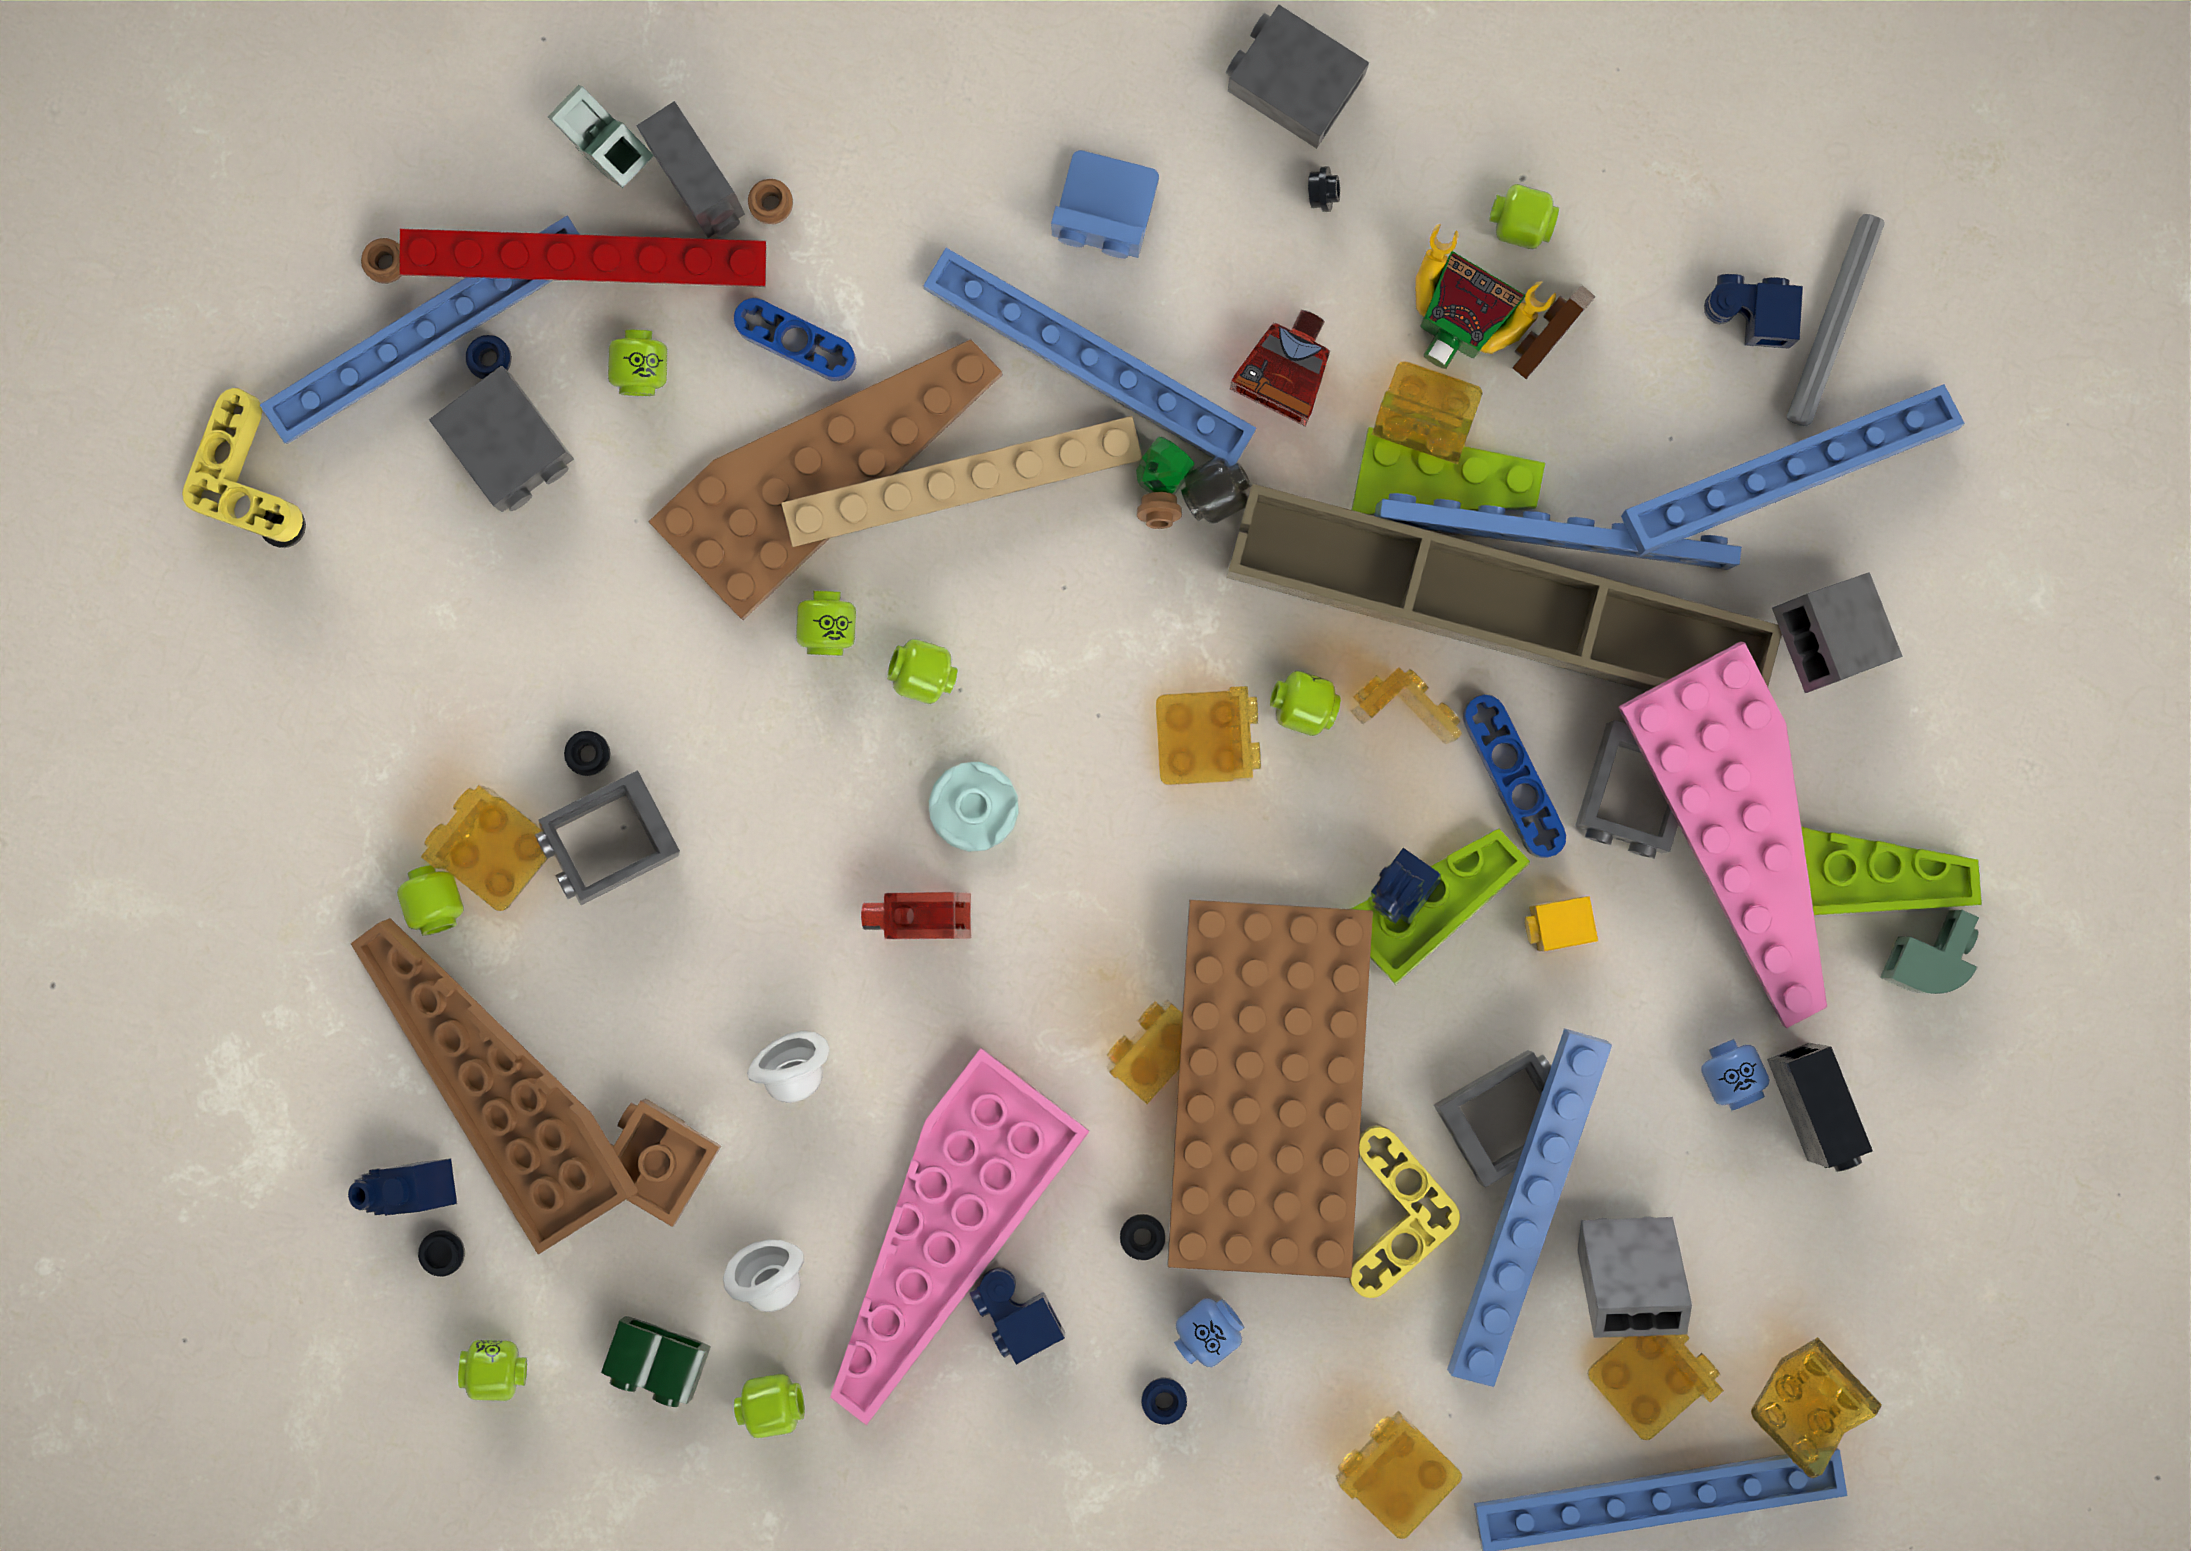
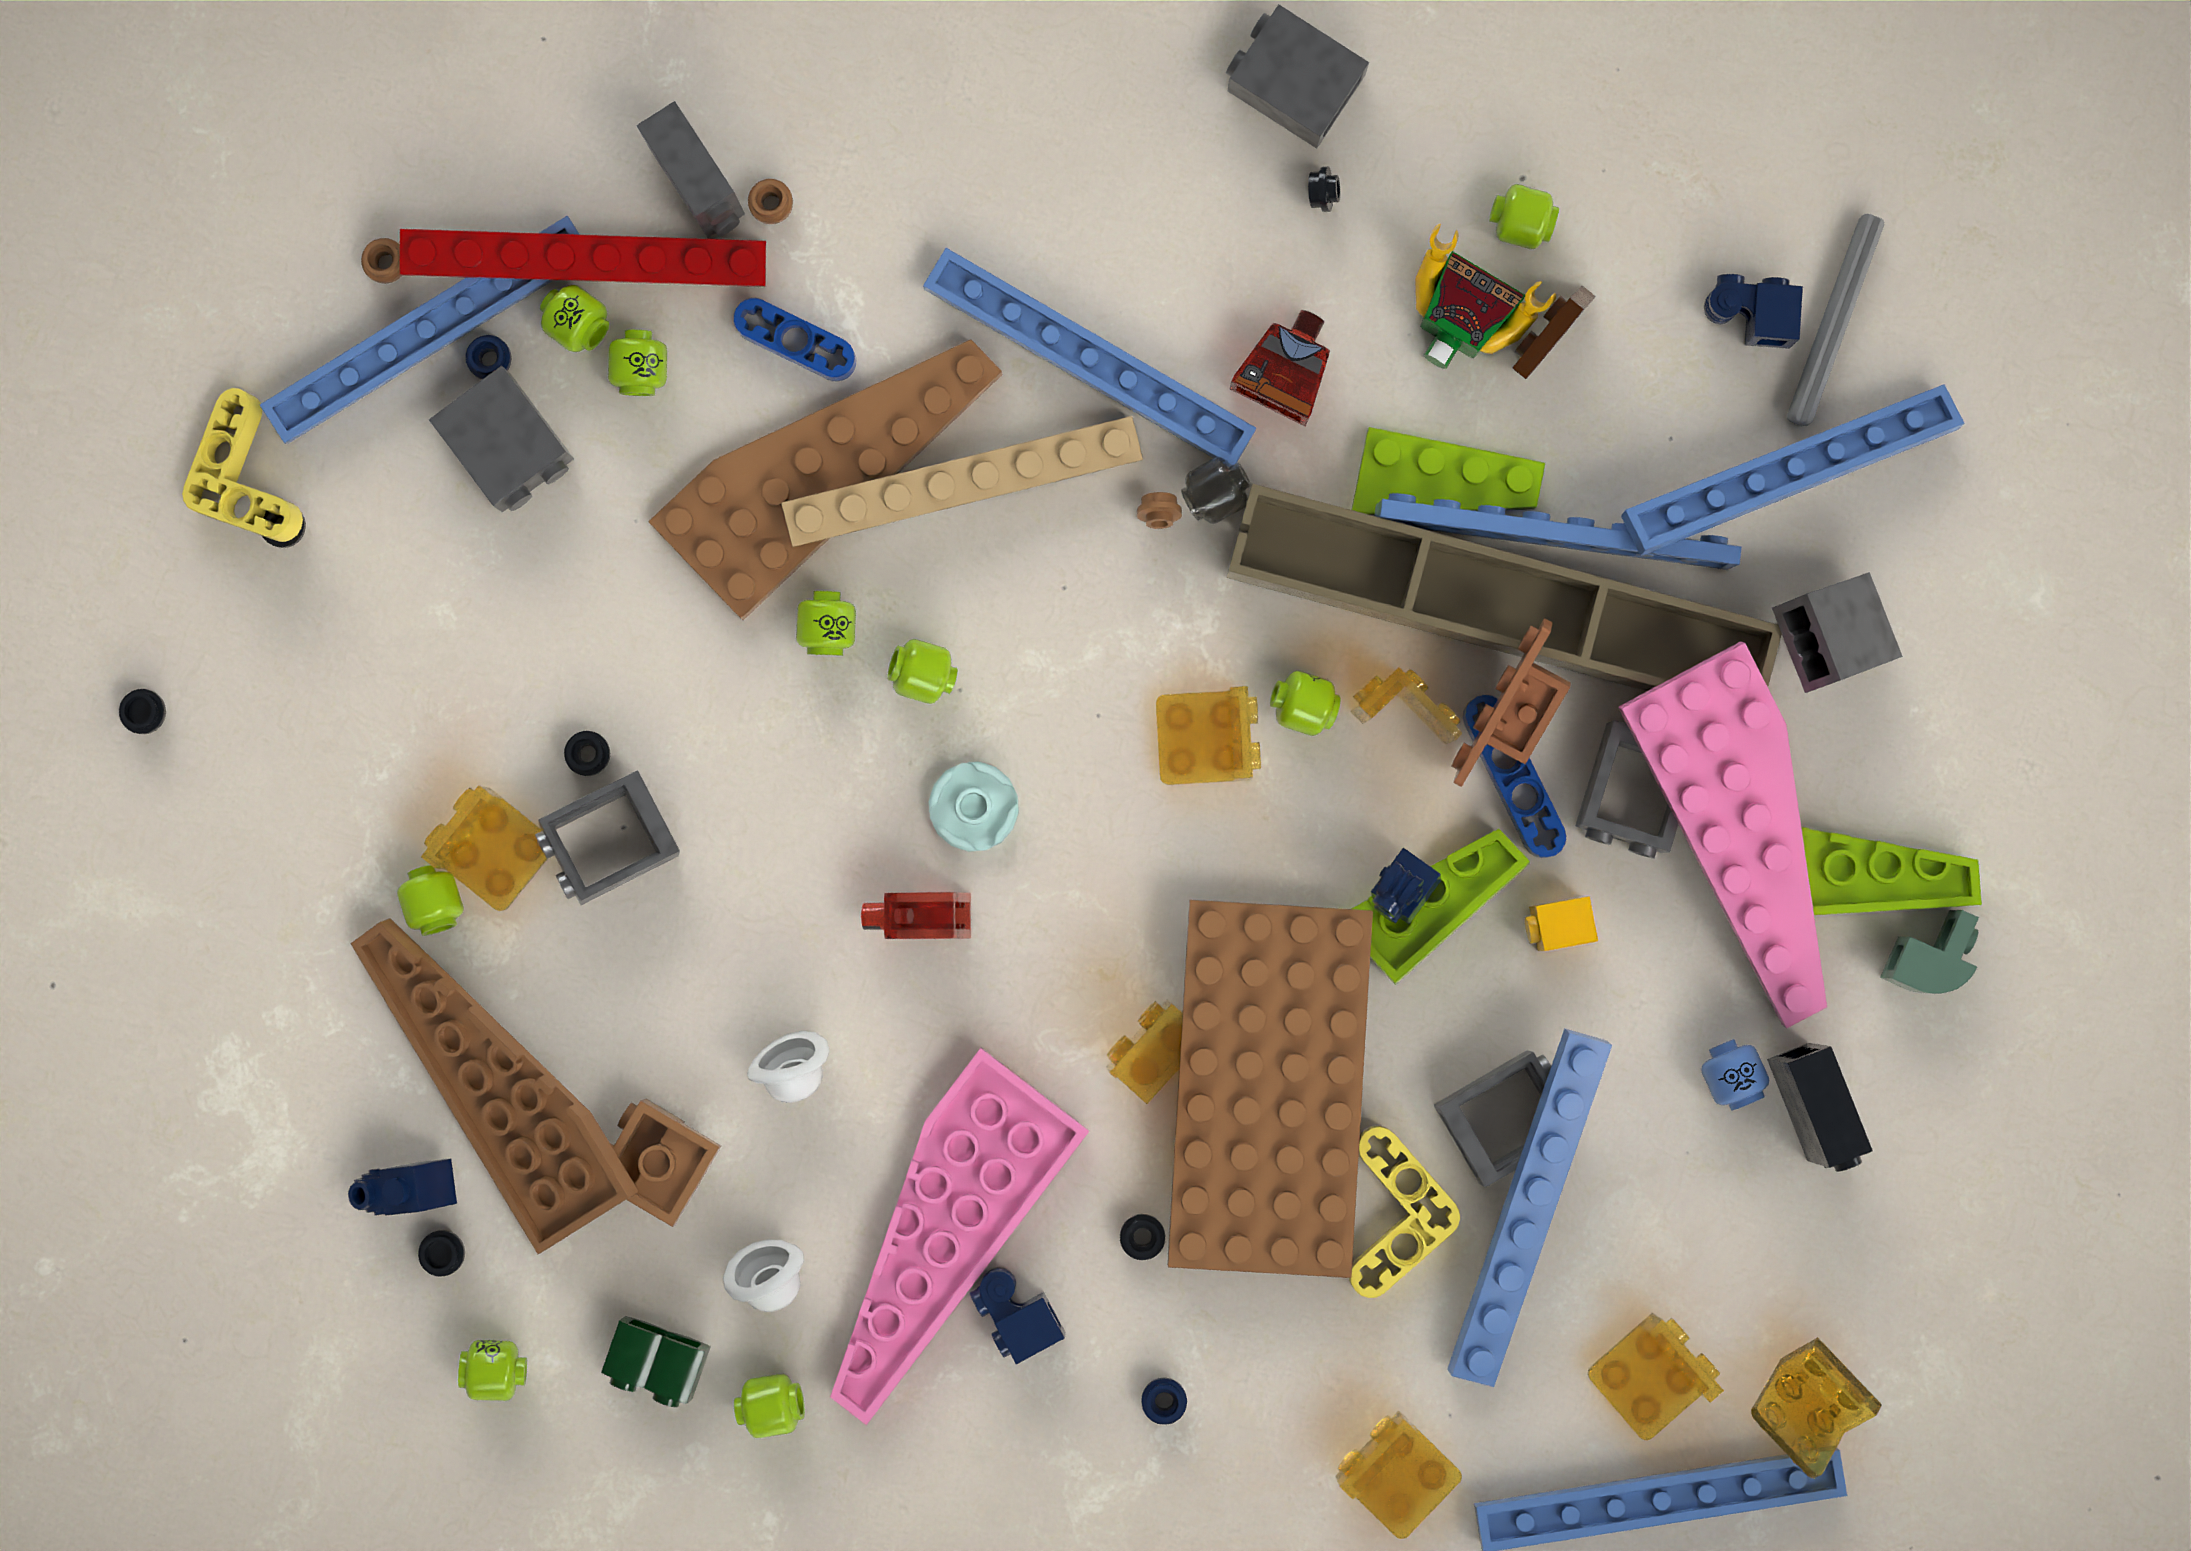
(142, 711): none -> black plate
(574, 318): none -> lime head
(600, 137): sand green brick -> none
(1105, 204): medium blue bracket -> none
(1163, 467): green rock -> none
(1208, 1332): medium blue head -> none
(1427, 411): clear yellow bracket -> none
(1521, 712): none -> nougat bracket
(1634, 1277): flat silver brick -> none

